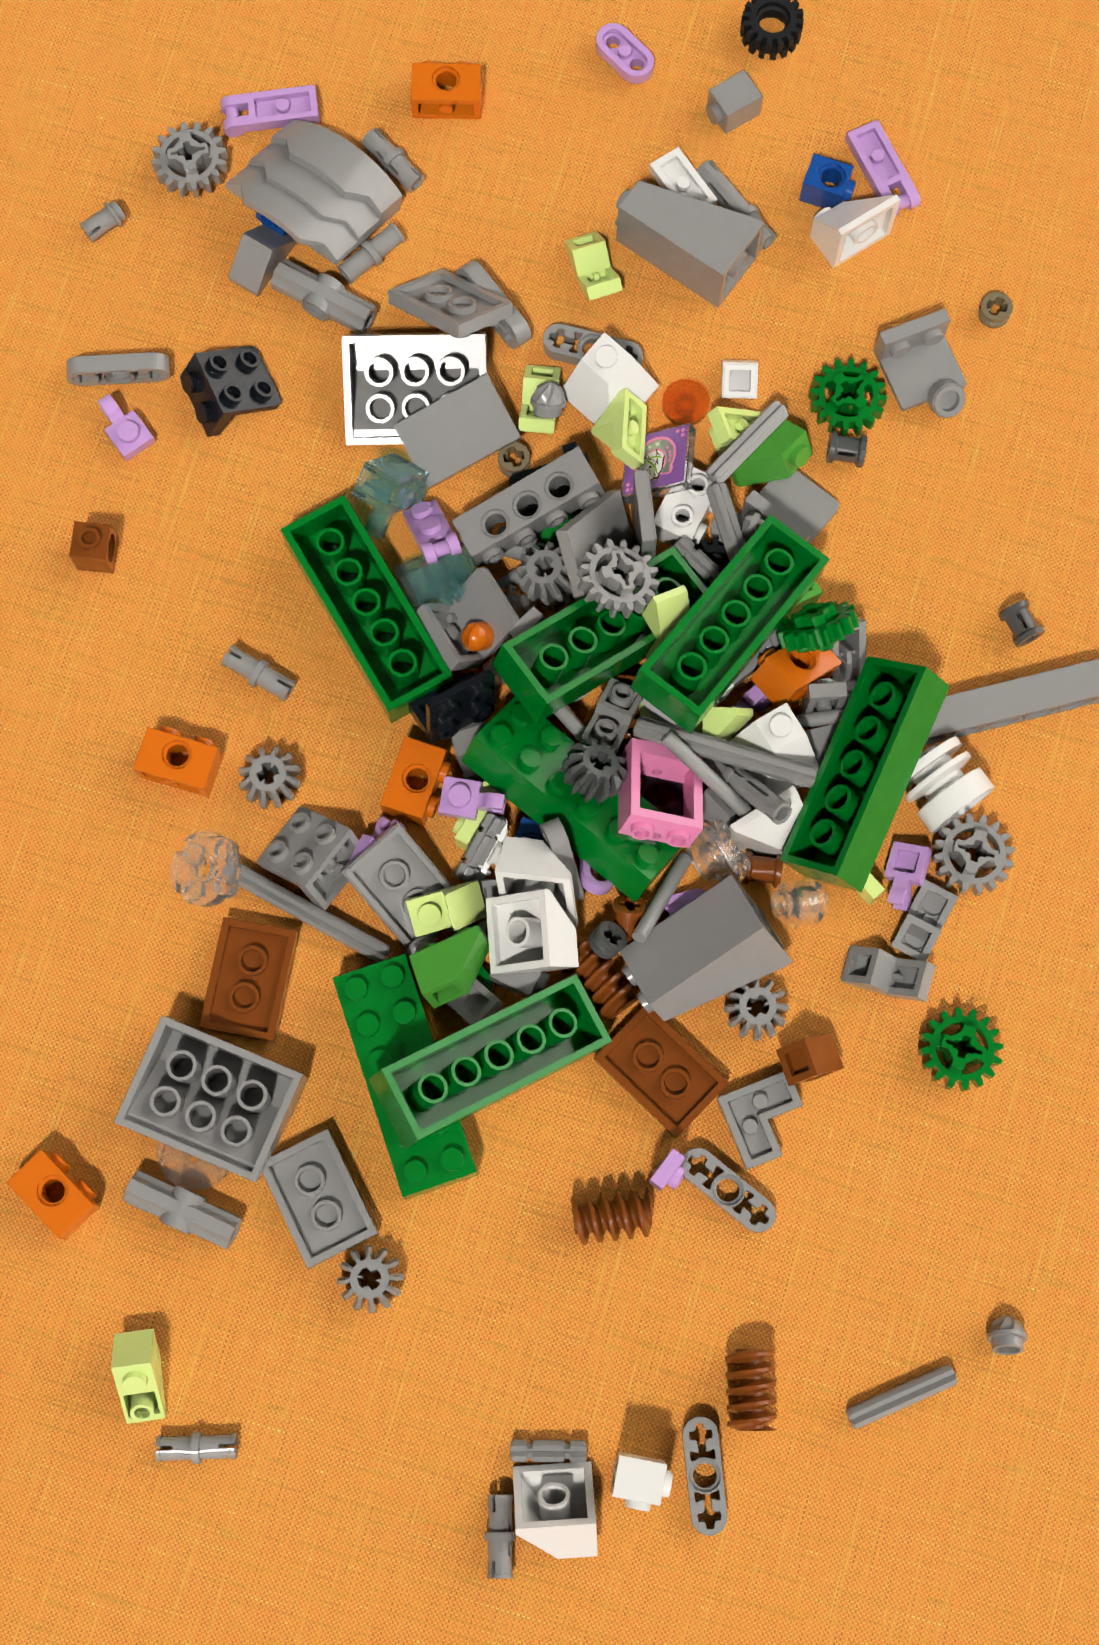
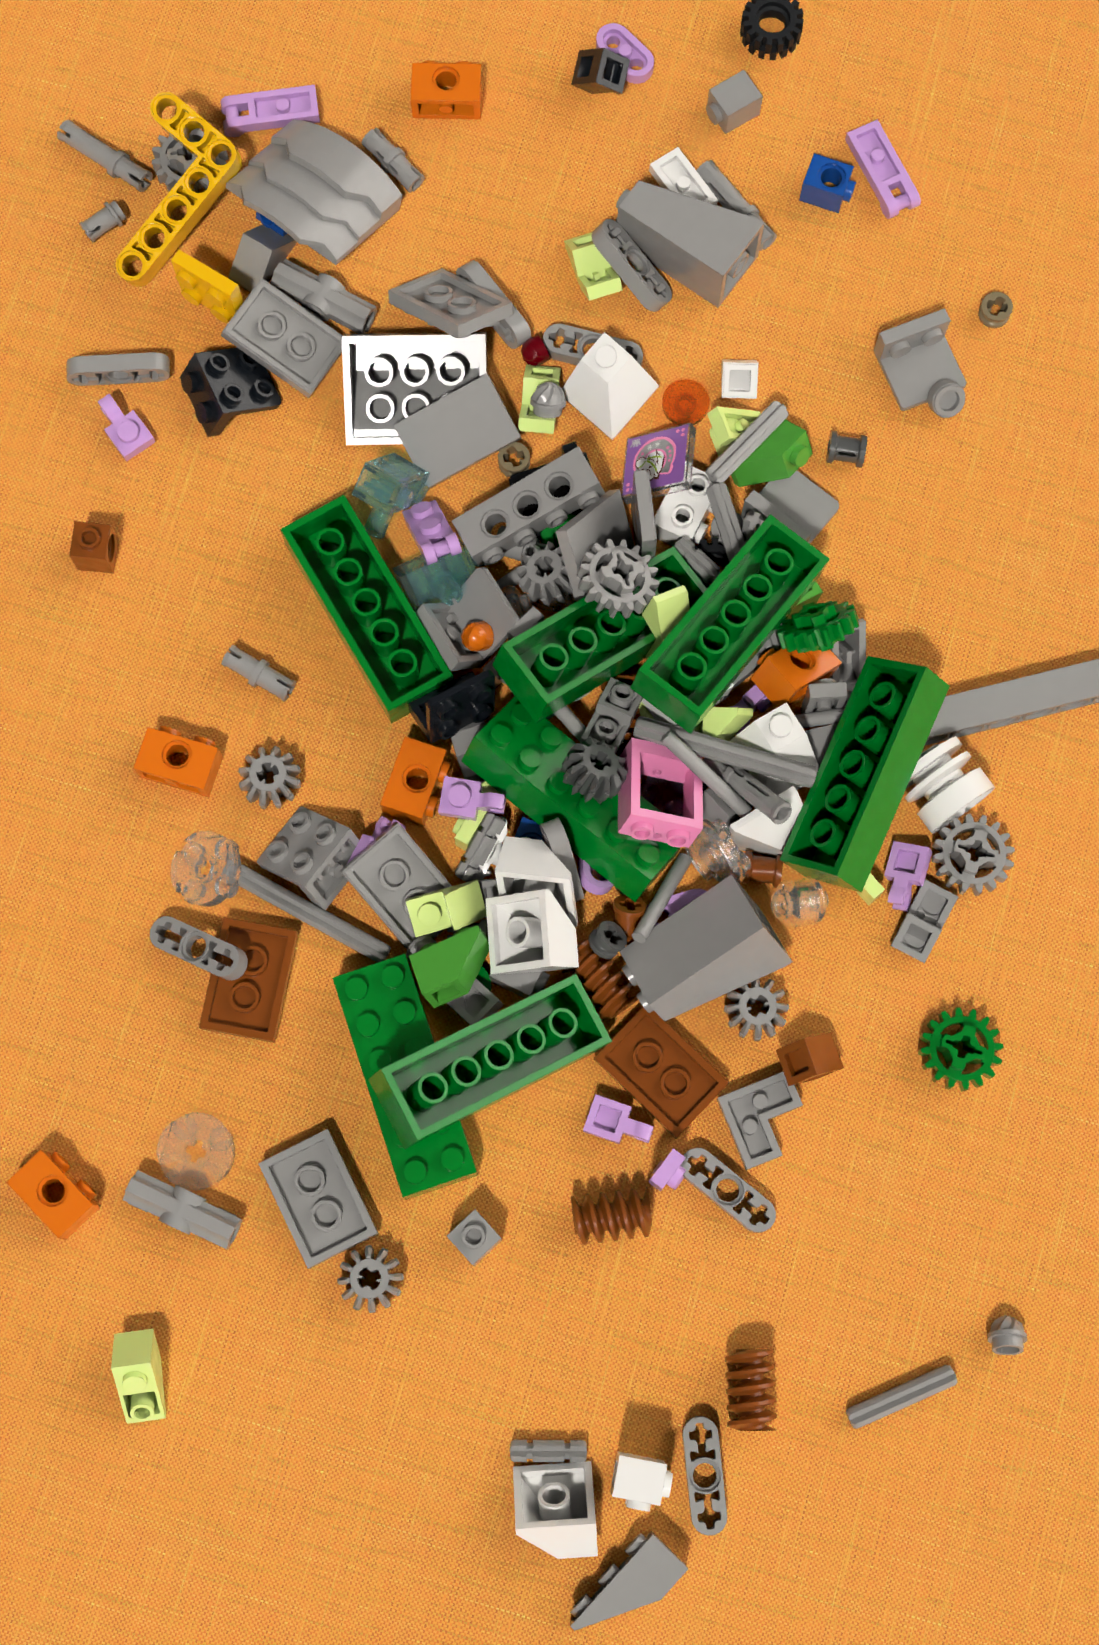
(116, 162): none -> light grey pin
(183, 191): none -> yellow beam
(196, 1447): light grey pin -> none
(206, 287): none -> yellow plate
(206, 960): none -> light grey beam
(210, 1099): light grey slope -> none
(284, 337): none -> light grey tile
(371, 253): light grey pin -> none
(474, 1237): none -> light grey brick
(500, 1536): light grey pin -> none
(534, 351): none -> dark red hinge
(600, 71): none -> brick
(611, 1120): none -> lavender plate
(624, 428): yellowish green slope -> none
(637, 1582): none -> light grey slope
(643, 282): none -> light grey beam
(847, 382): green gear -> none
(853, 226): white slope -> none
(888, 975): light grey slope -> none
(1025, 634): dark grey bush -> none

